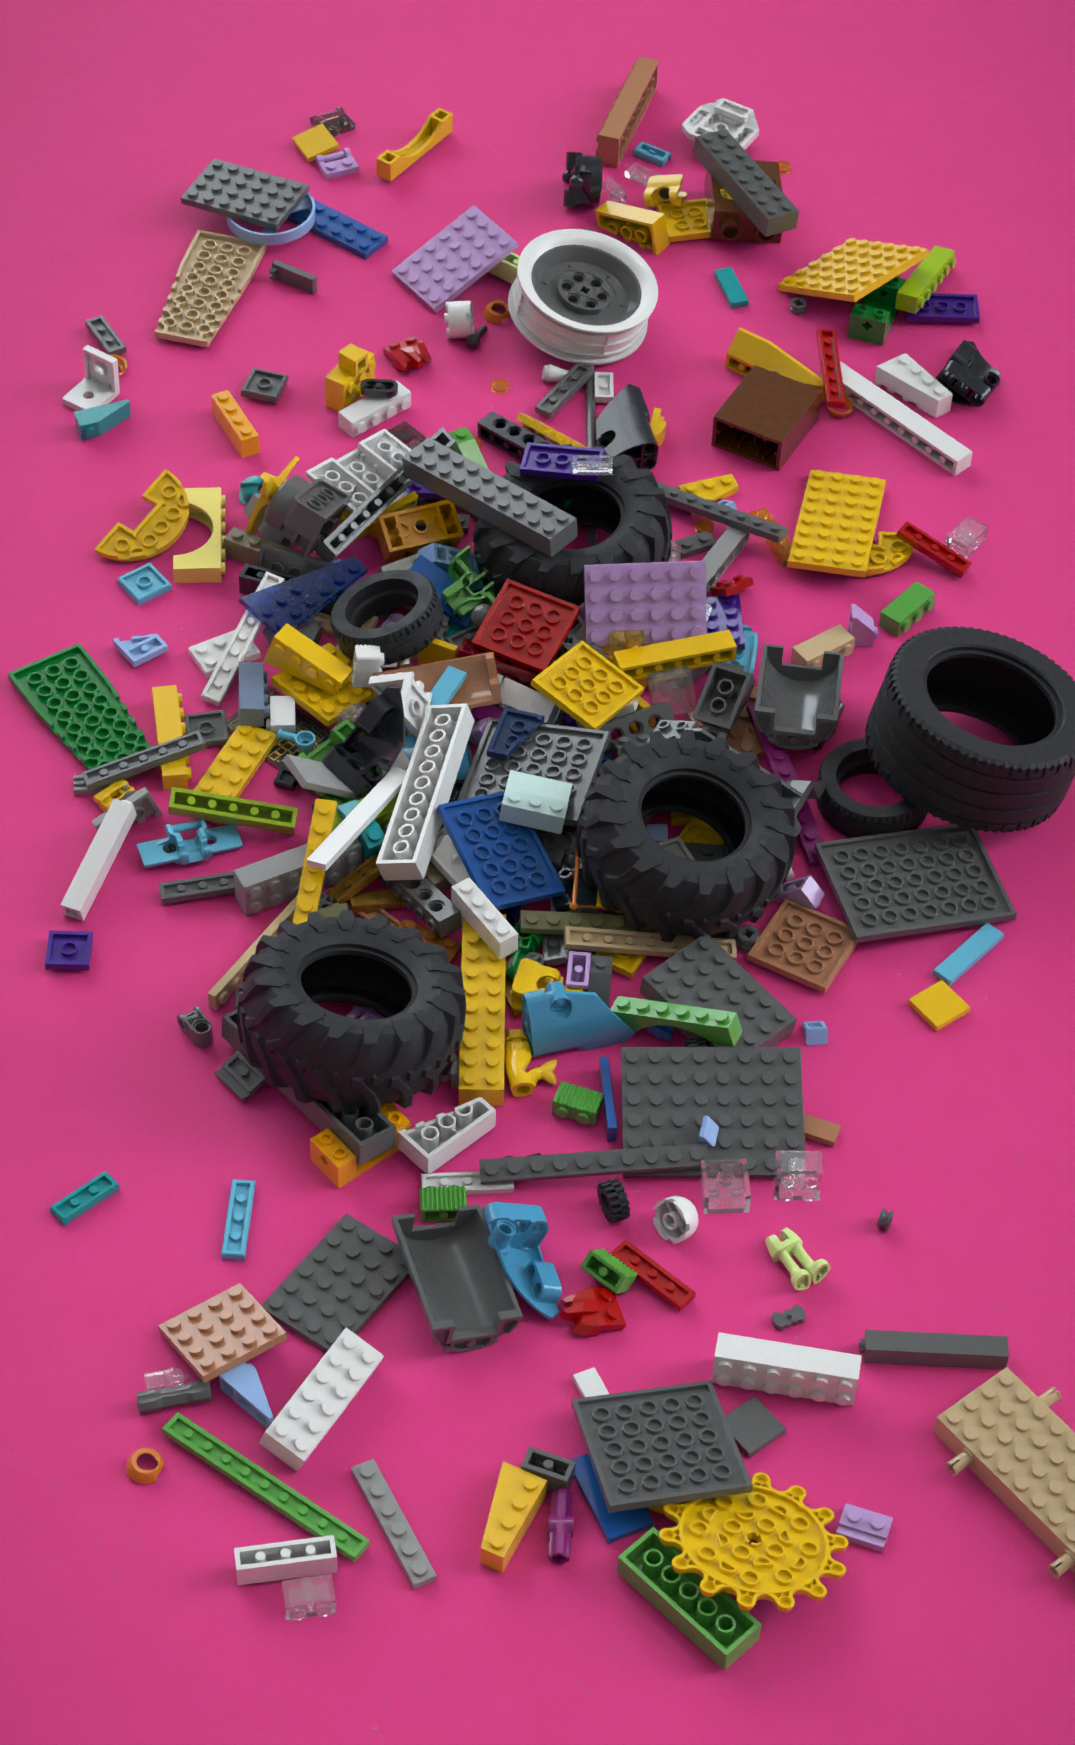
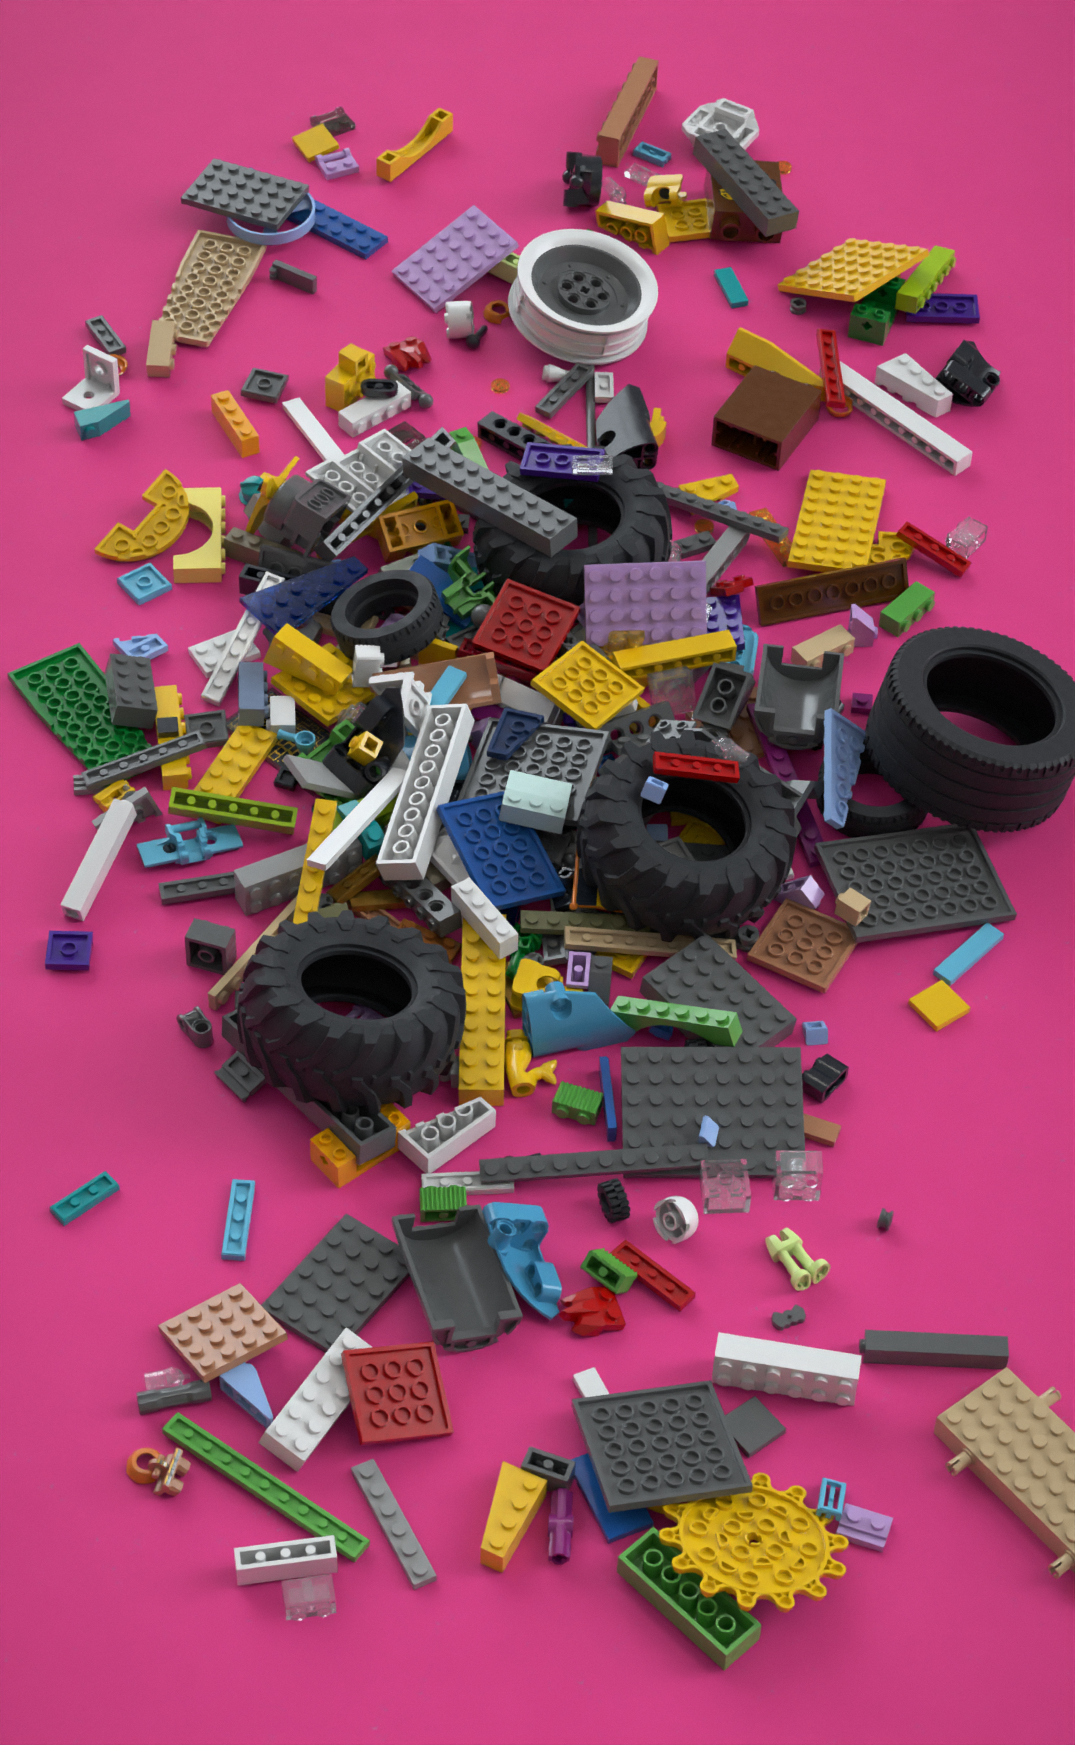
(131, 691): none -> dark grey brick
(161, 348): none -> tan brick
(165, 1469): none -> nougat hips
(167, 727): none -> black tile
(210, 946): none -> brick
(312, 429): none -> white tile
(364, 748): none -> yellow brick
(397, 1393): none -> red plate
(425, 399): none -> dark grey plate
(654, 790): none -> light blue slope
(696, 767): none -> red plate
(730, 750): none -> clear piece
(824, 1077): none -> black brick
(829, 1510): none -> medium azure tile
(831, 591): none -> reddish brown plate
(841, 765): none -> light blue wing
(852, 906): none -> tan brick
(861, 703): none -> magenta plate

